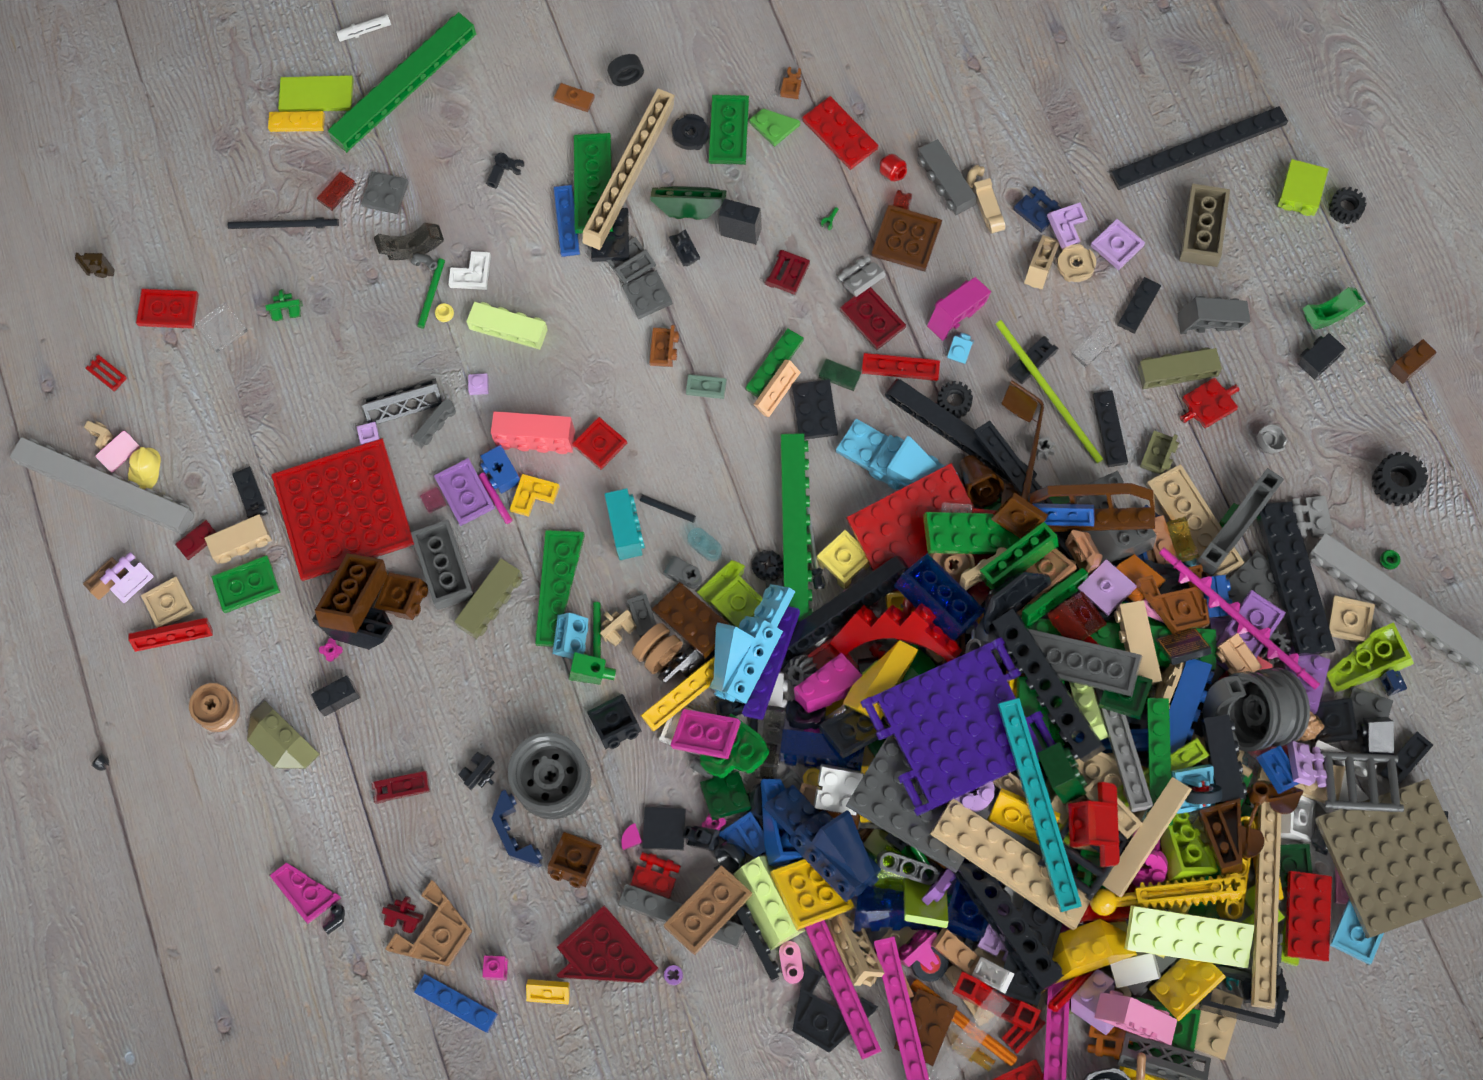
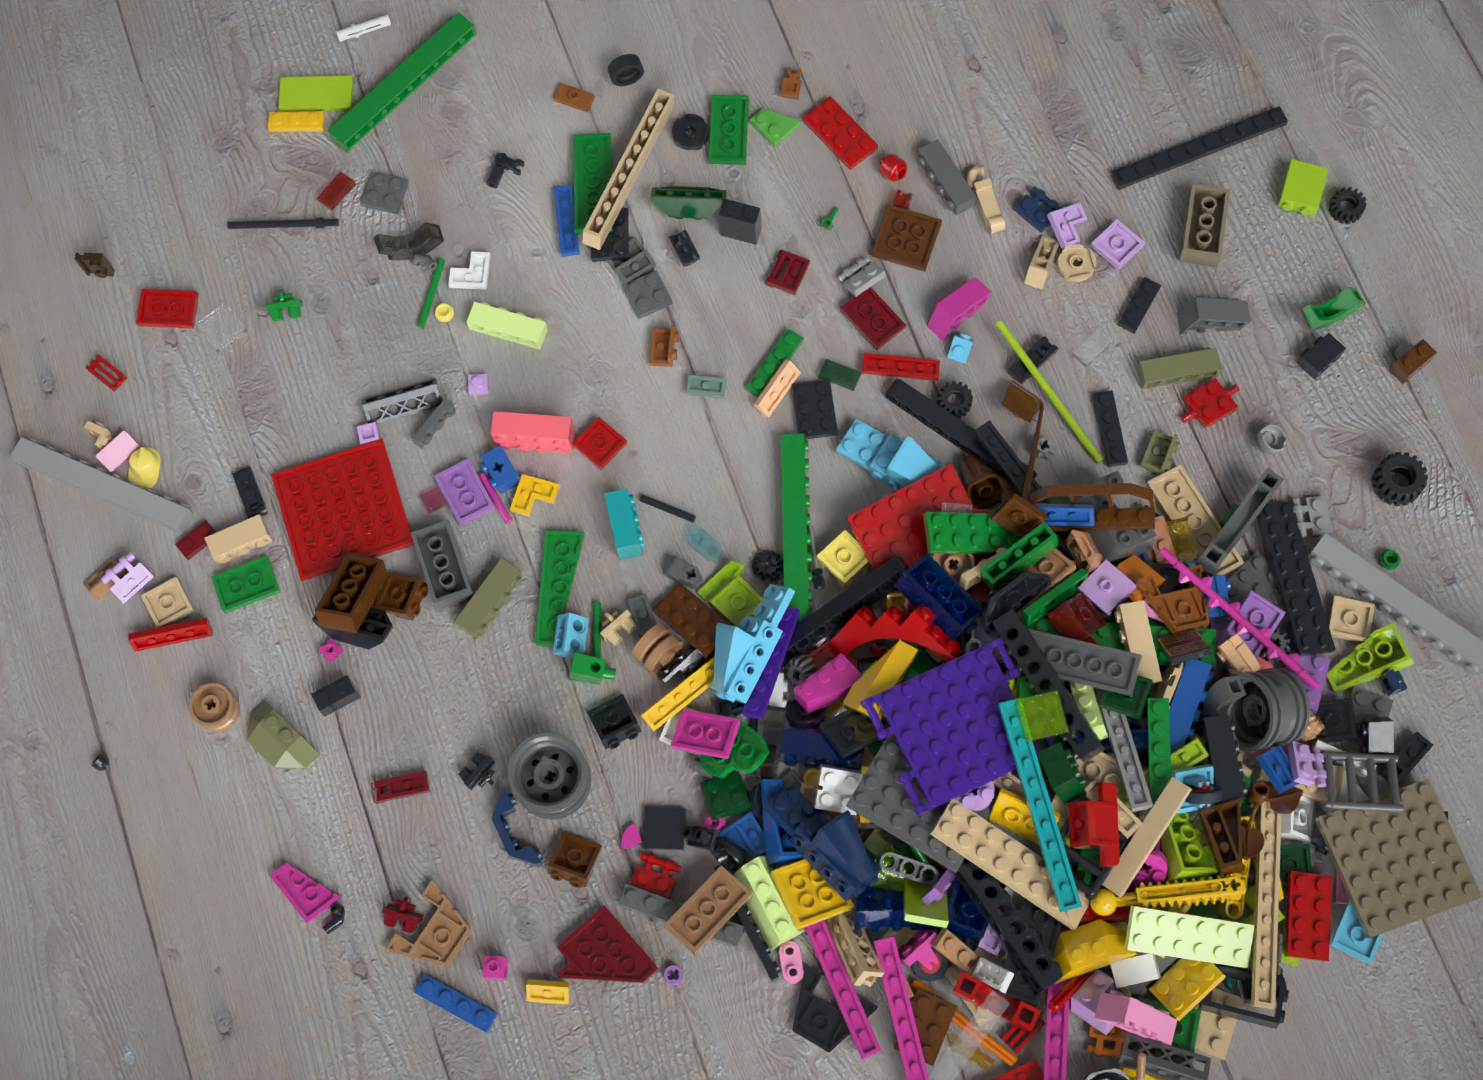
(1042, 716): none -> clear neon green plate

